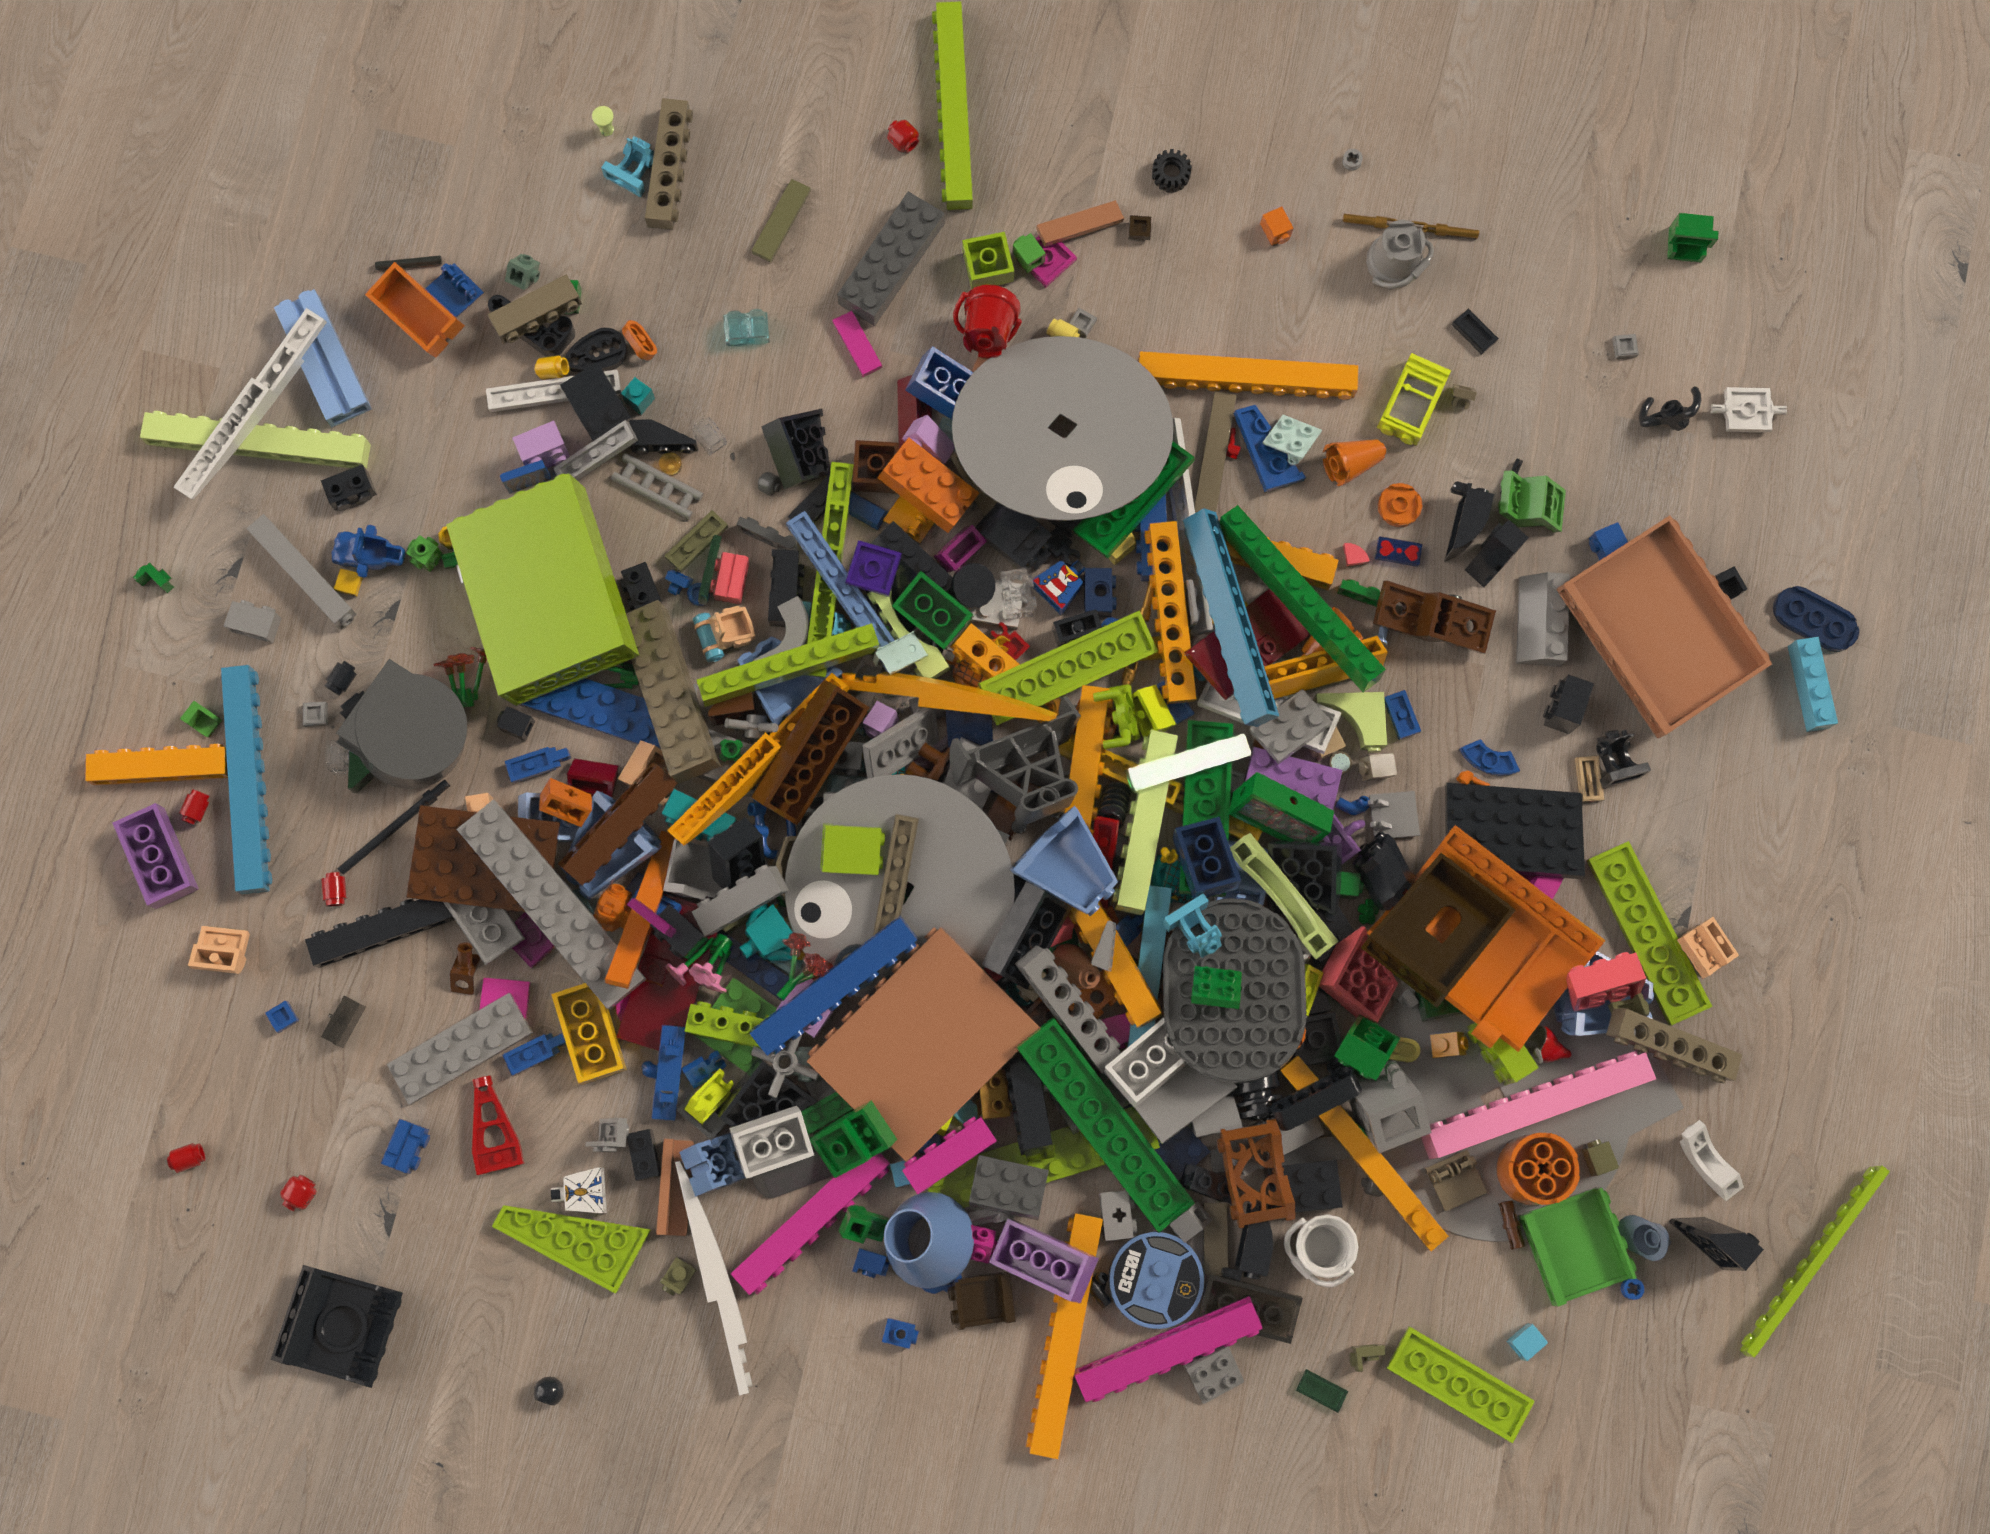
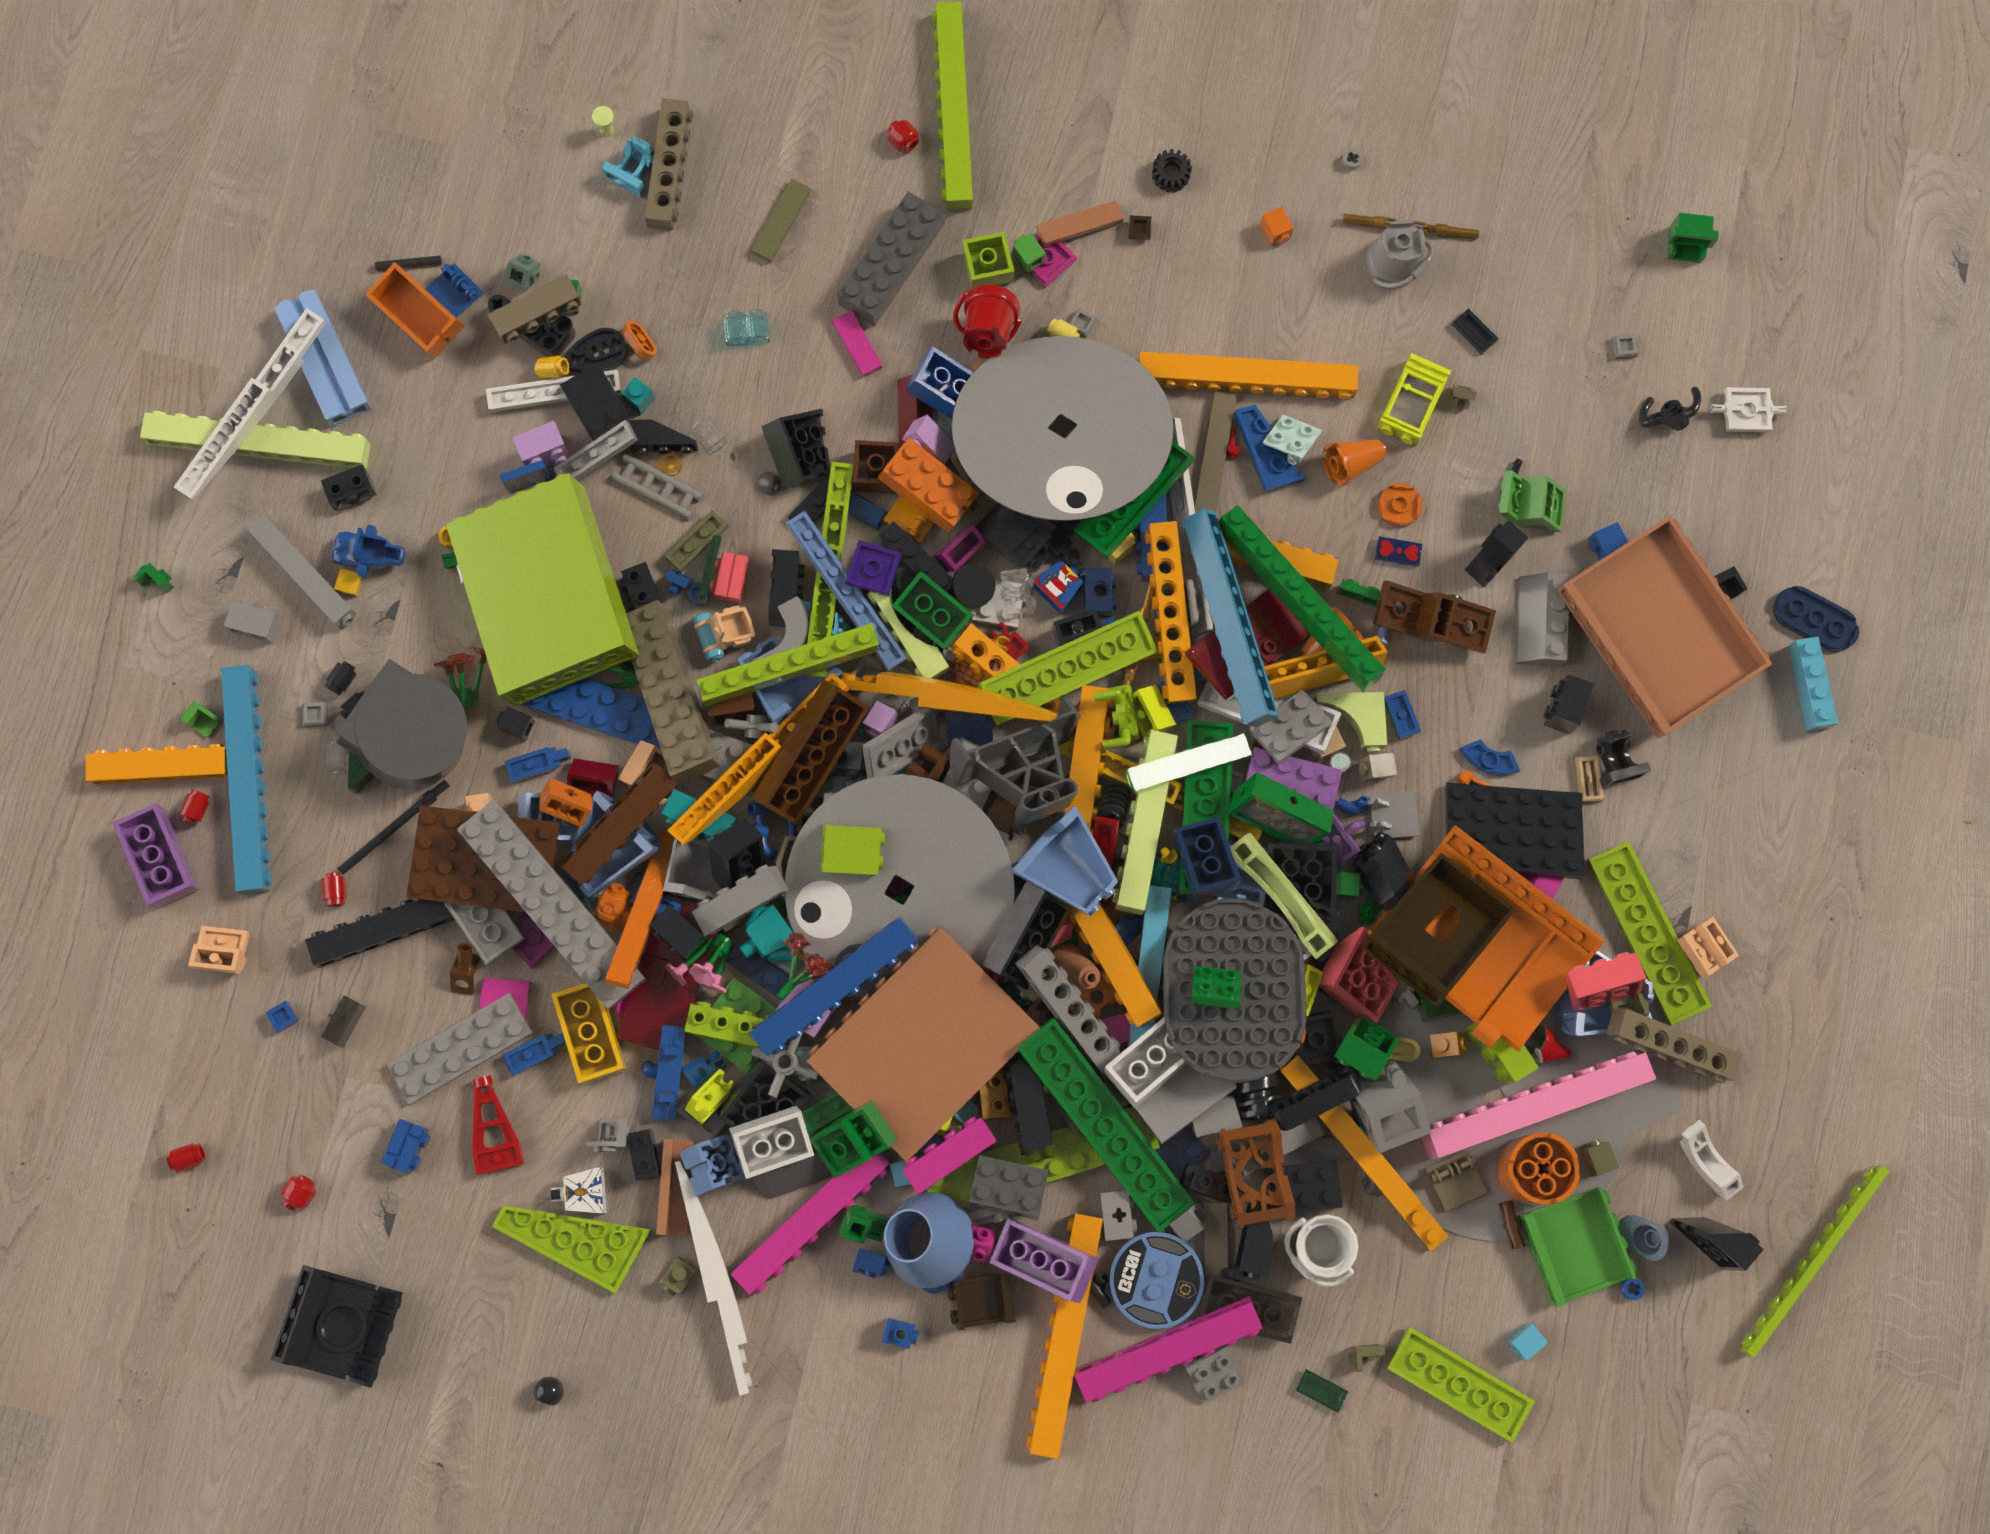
(424, 553): bright green brick -> none
(652, 917): magenta tile -> none
(730, 744): green plate -> none
(767, 535): dark grey plate -> none
(896, 870): dark tan tile -> none
(900, 653): light aqua piece -> none
(1104, 952): light grey slope -> none
(1190, 916): medium azure tile -> none
(1355, 555): coral tile -> none
(1470, 517): black piece -> none

